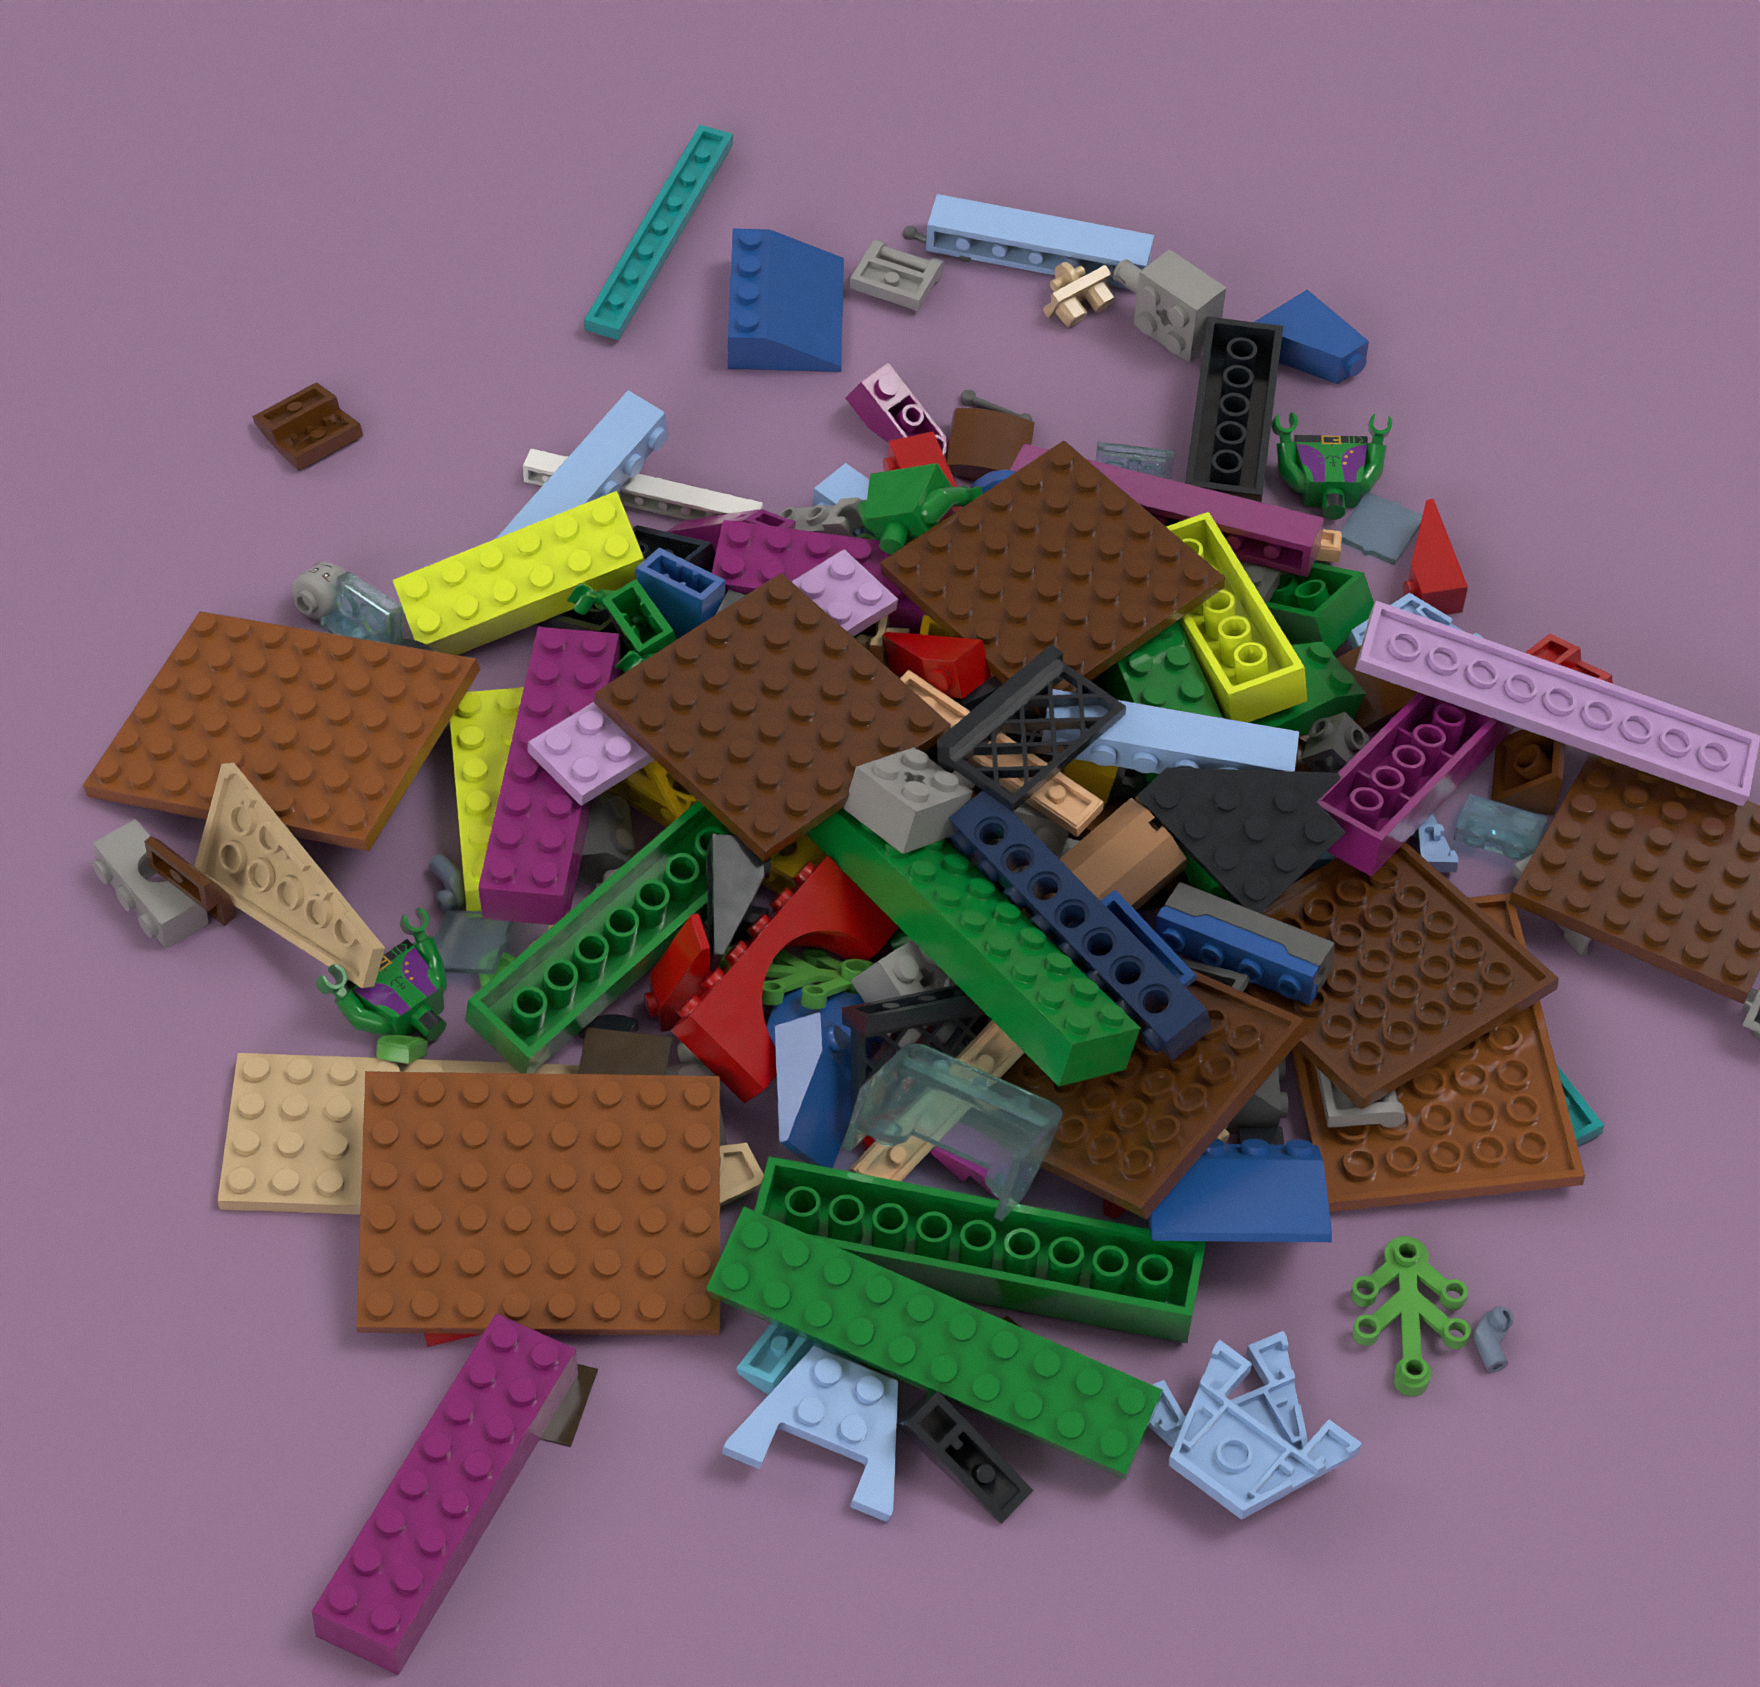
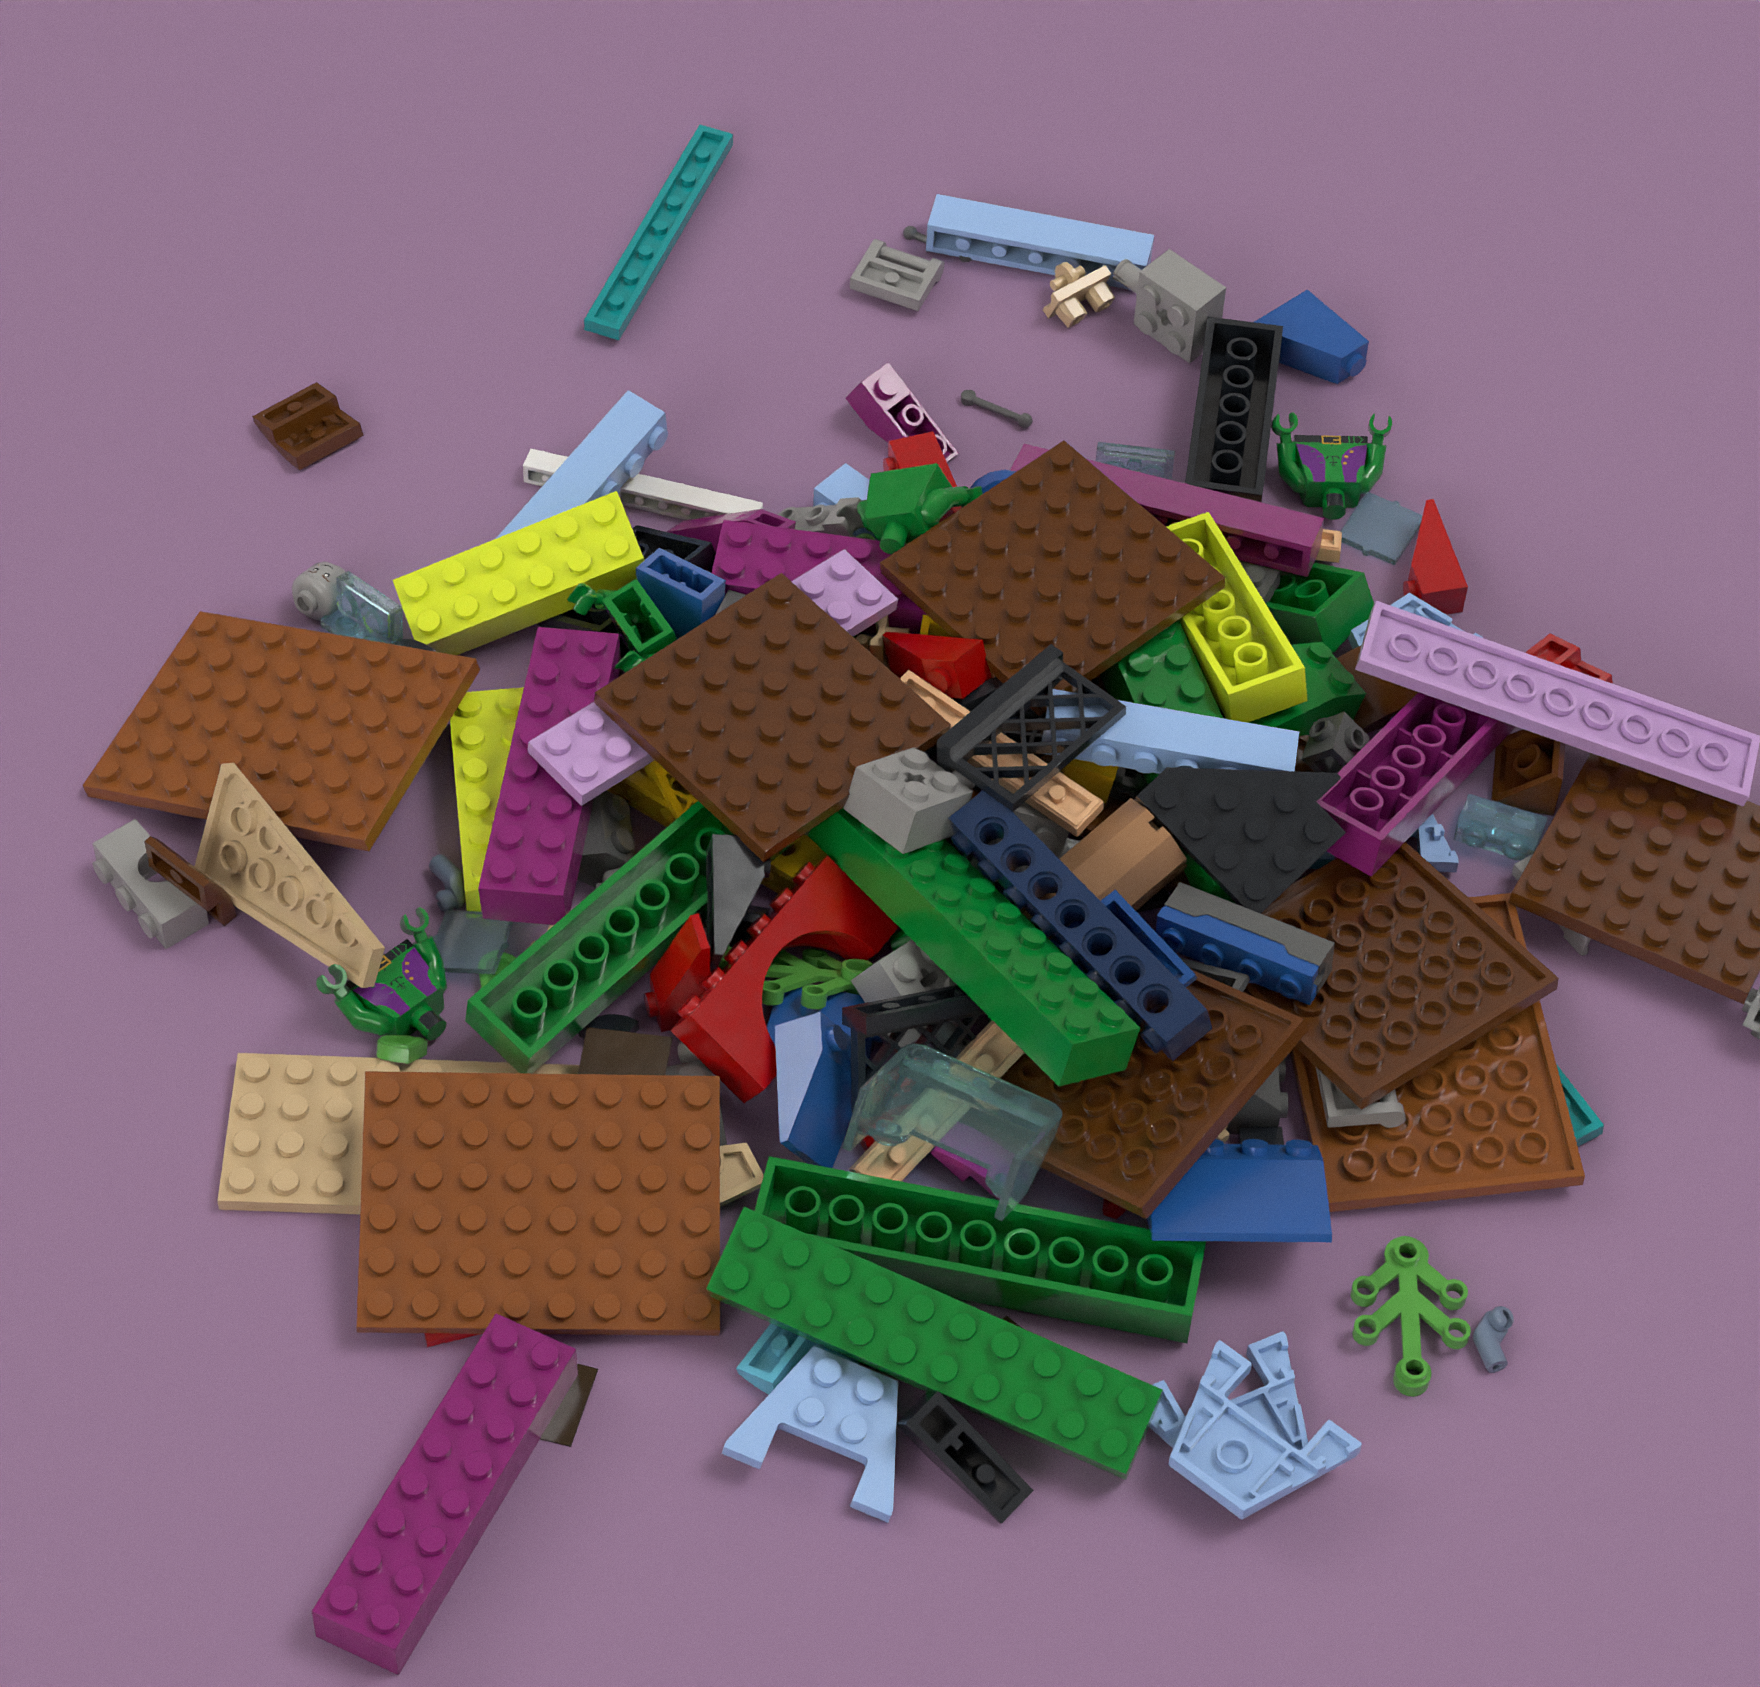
(784, 304): blue slope -> none
(985, 441): reddish brown slope -> none

